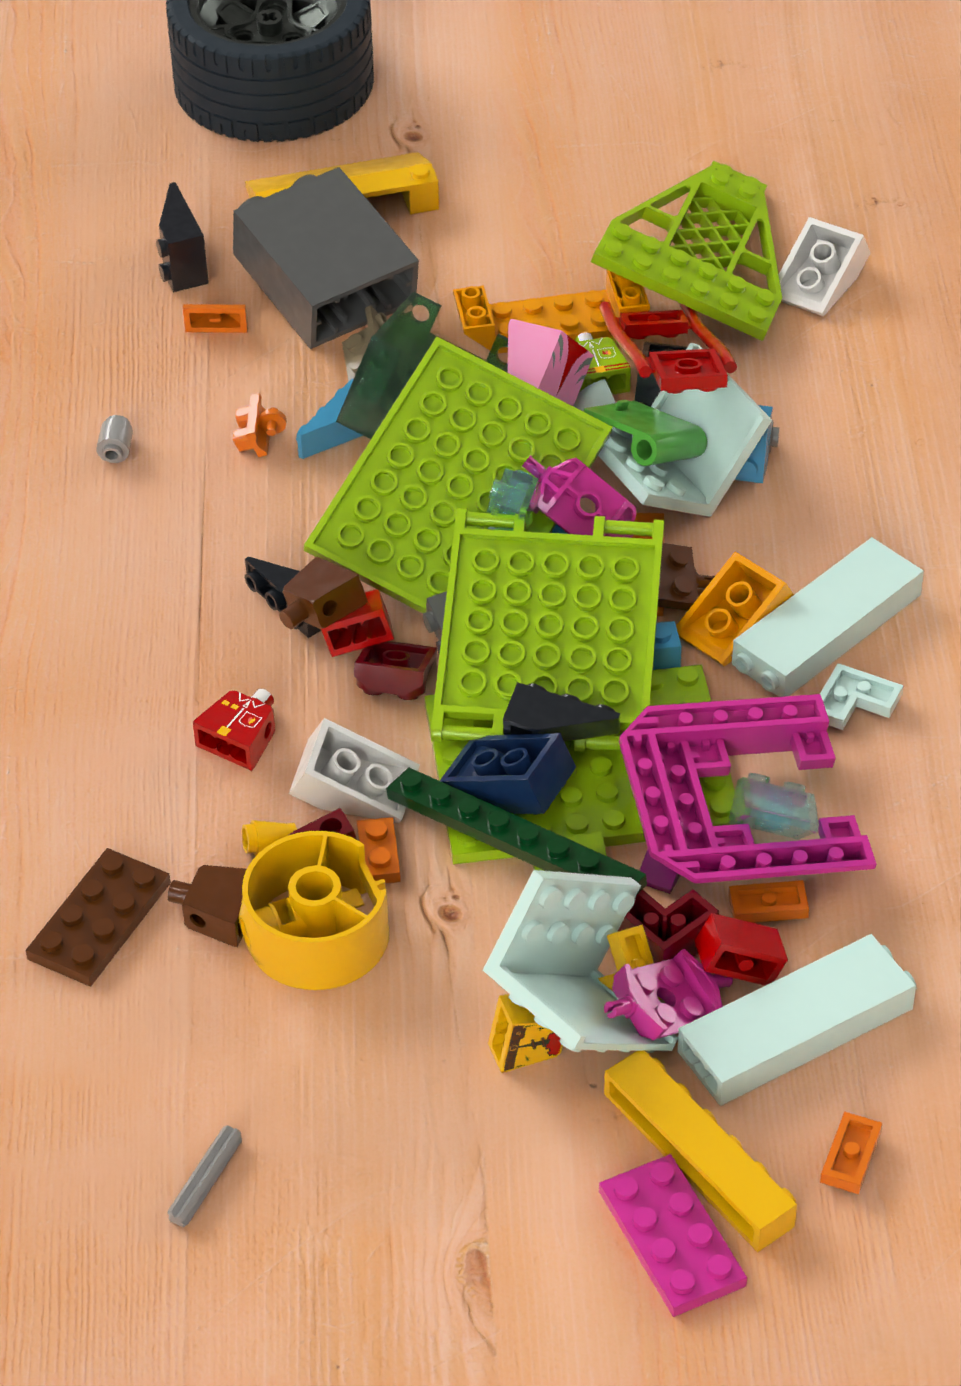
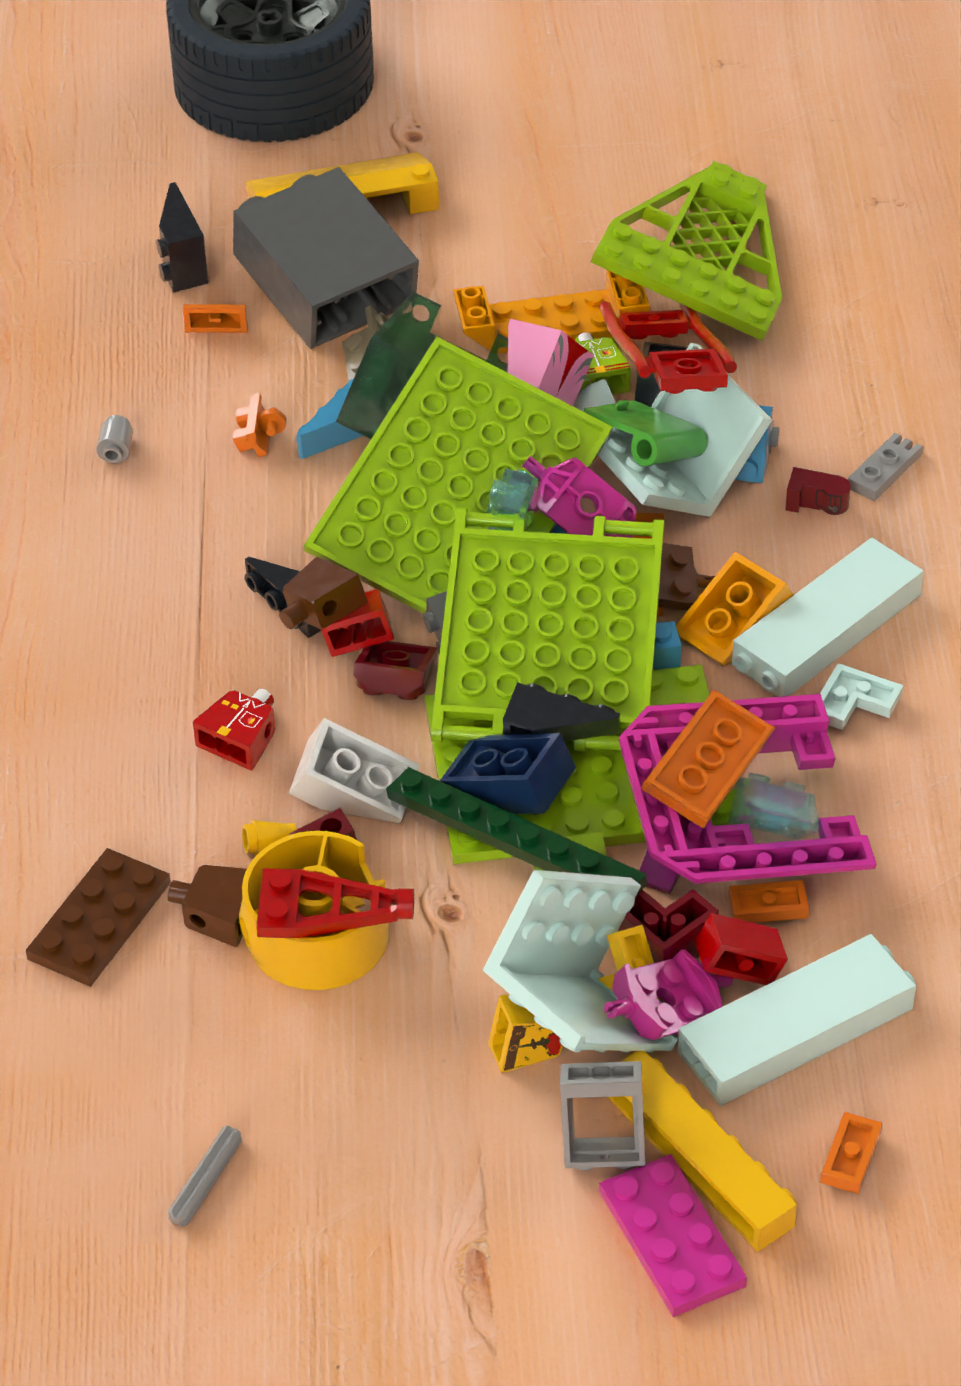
(281, 899): none -> red plate
(380, 848): orange plate -> none
(602, 1080): none -> light grey window
(708, 758): none -> orange plate
(817, 491): none -> dark red leg
(822, 266): white slope -> none
(884, 467): none -> light grey hinge

